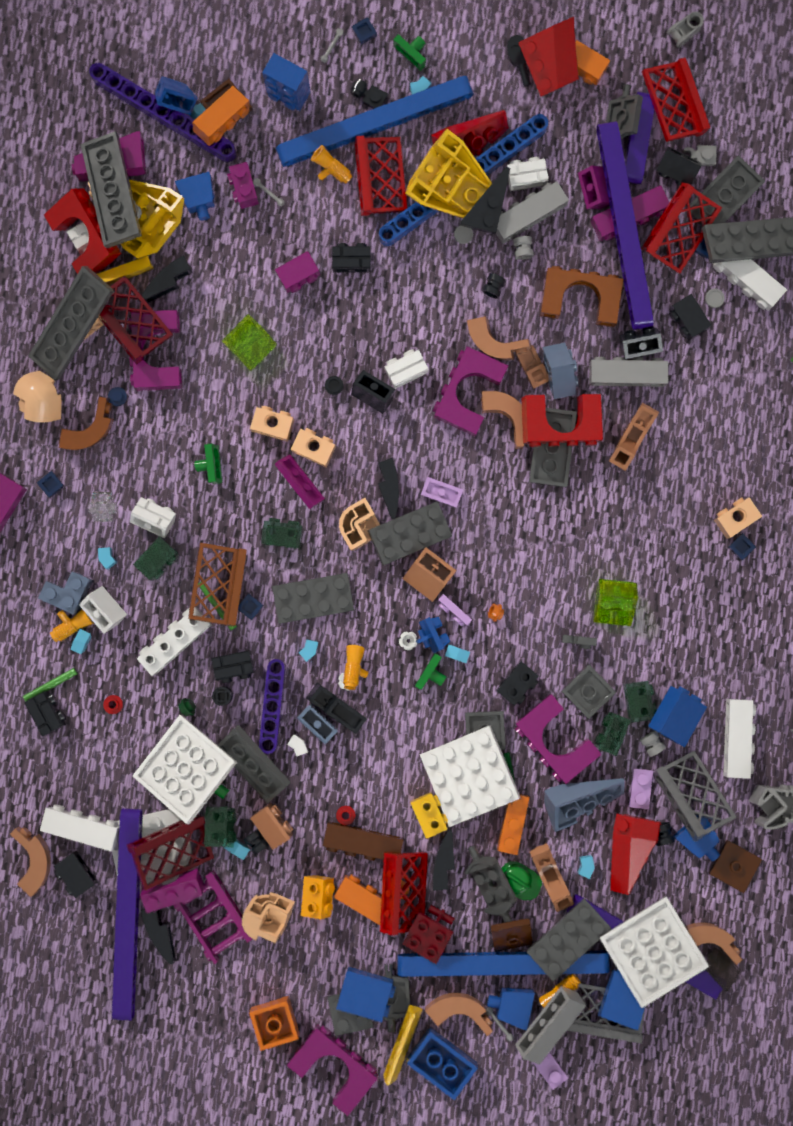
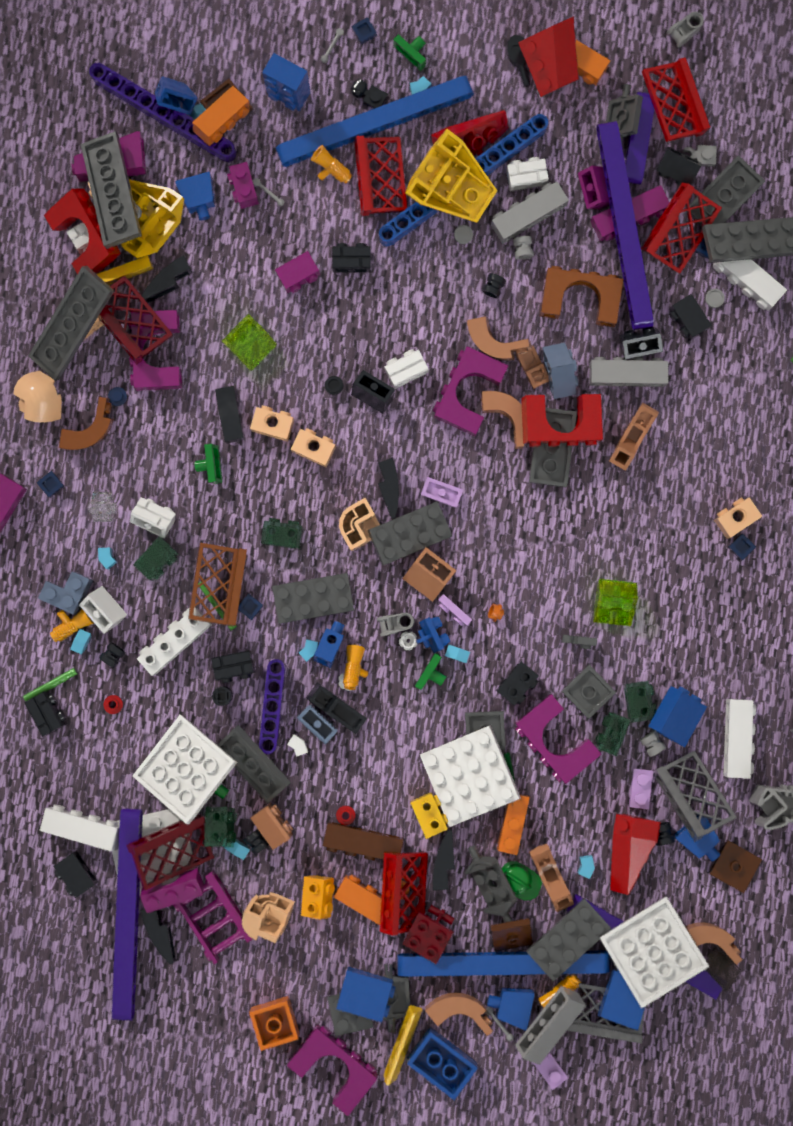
(39, 860): nougat arch -> none
(108, 657): none -> black wheel
(187, 707): dark green plate -> none
(229, 414): none -> black slope
(299, 481): magenta plate -> none
(326, 652): none -> blue torso
(393, 623): none -> light grey piece
(486, 212): black wing -> none
(572, 800): sand blue wedge -> none

